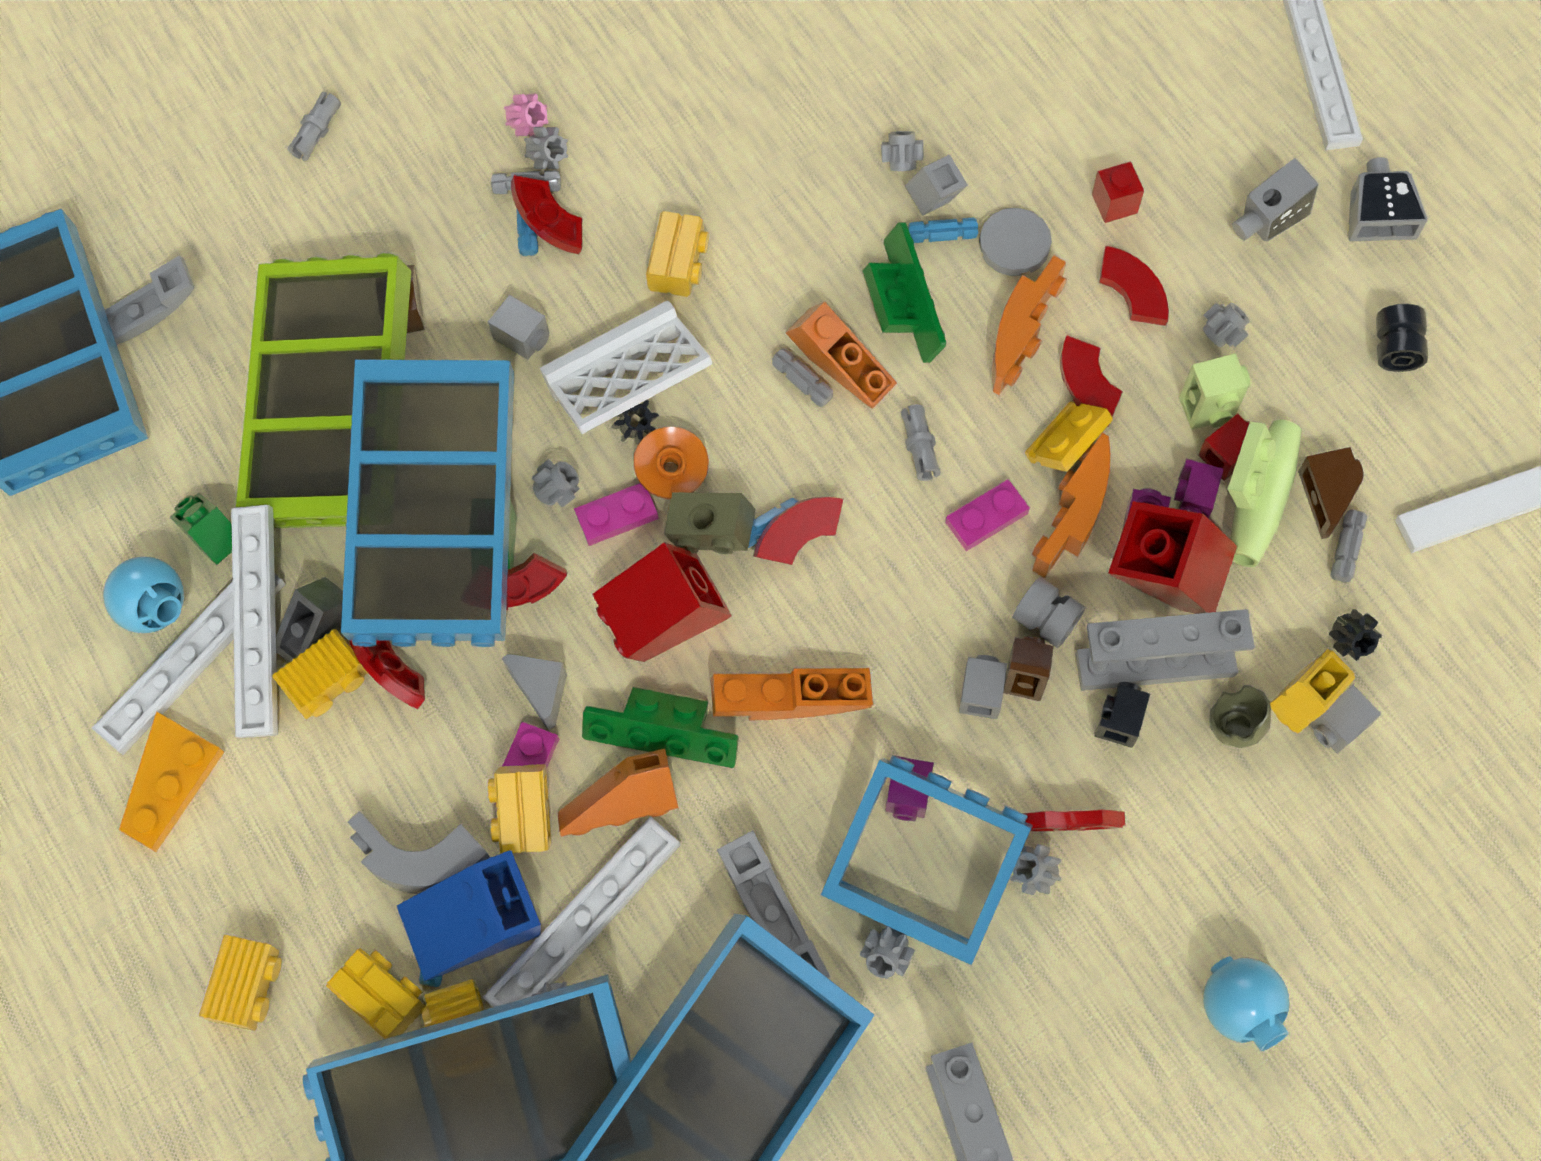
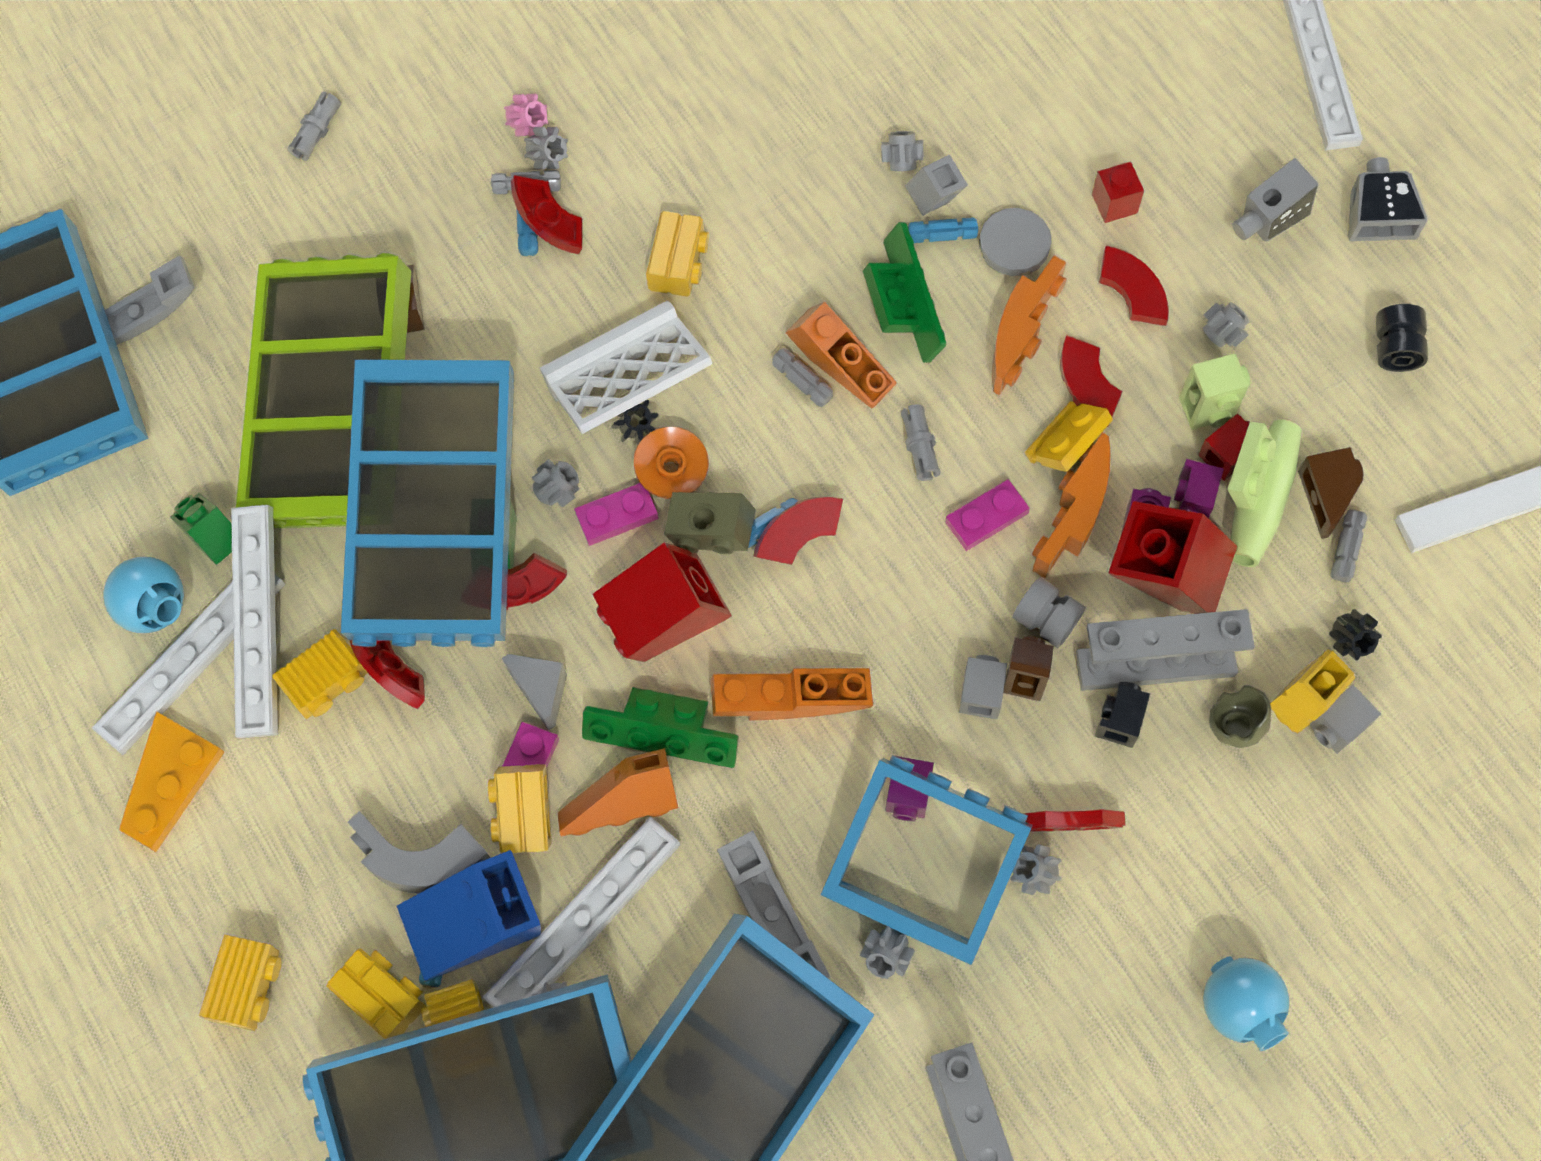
(309, 617): flat silver slope -> none
(519, 327): light grey brick -> none

